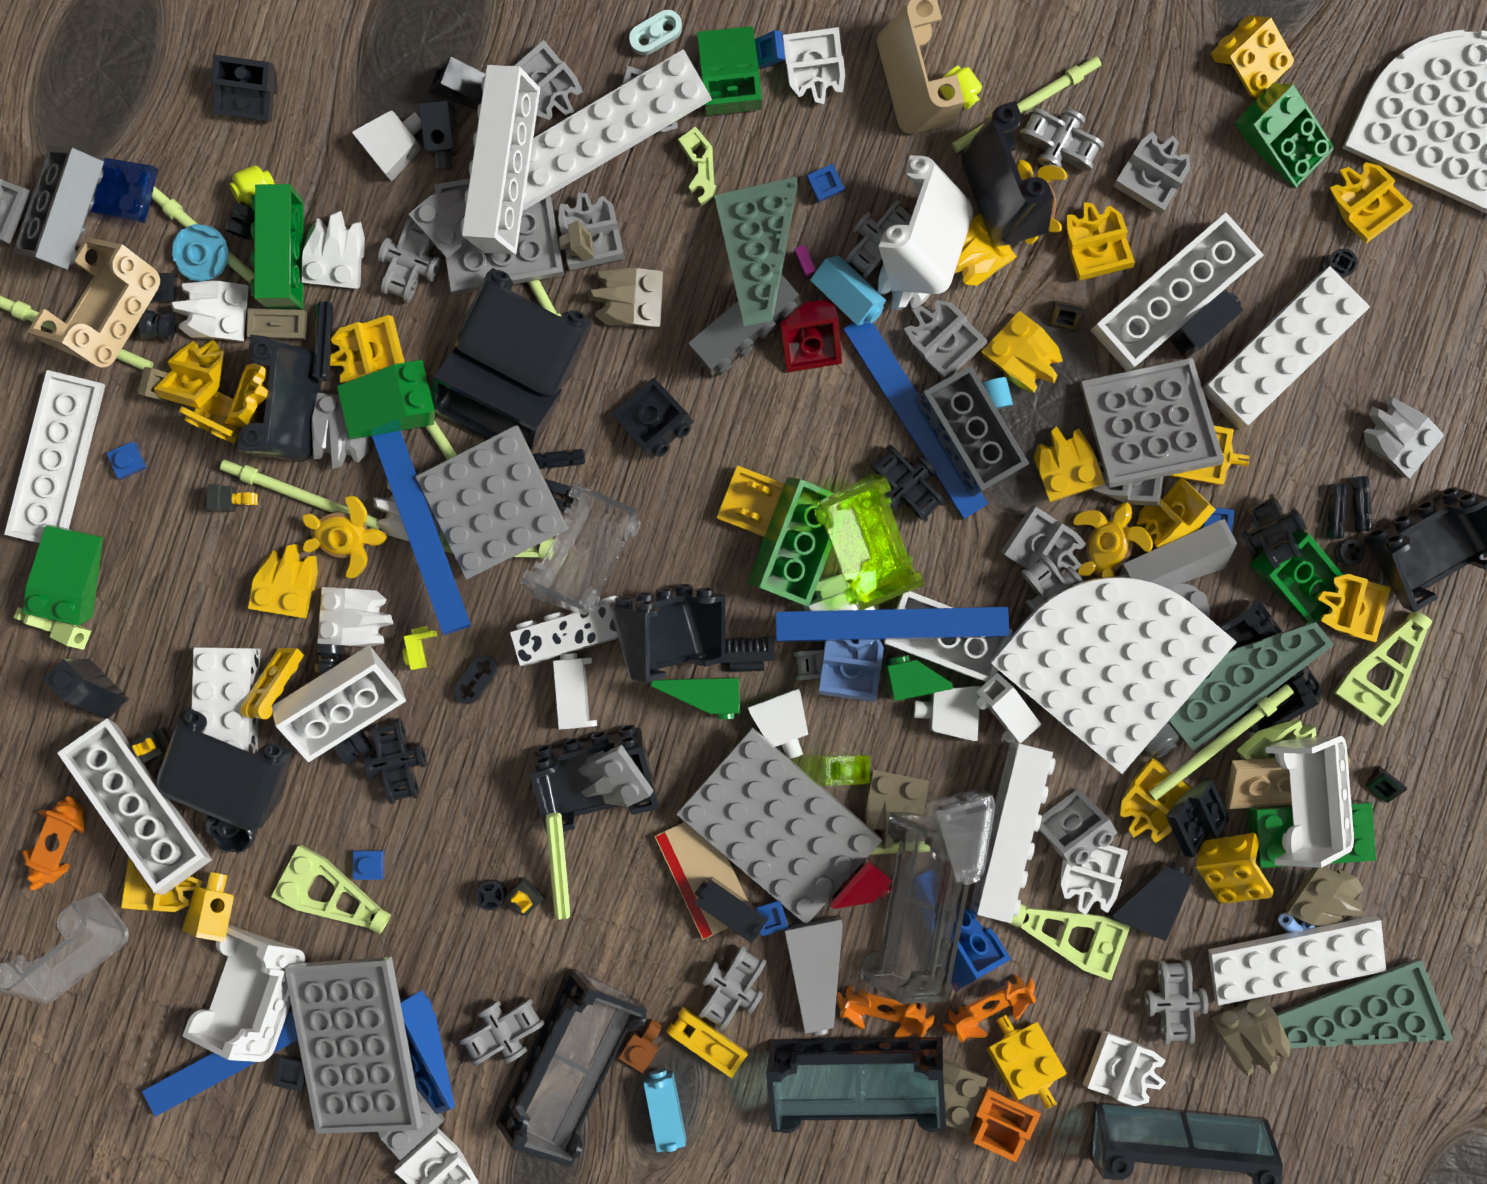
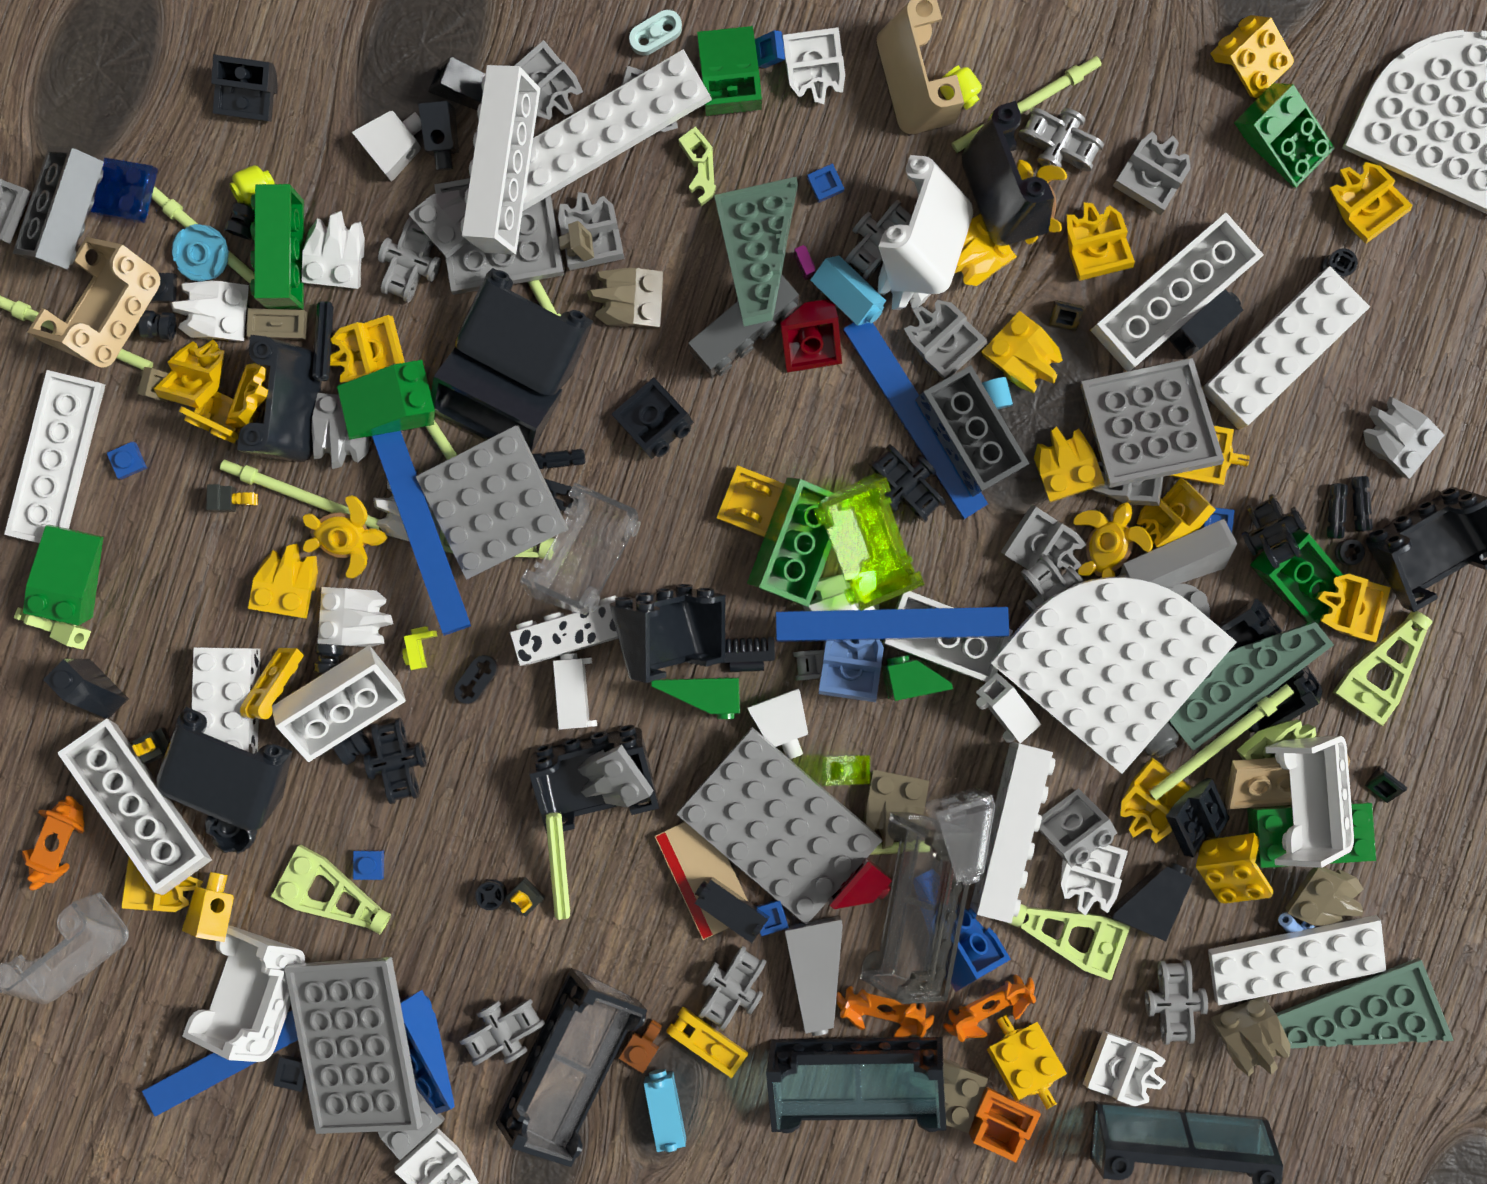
(952, 712): white torso -> none

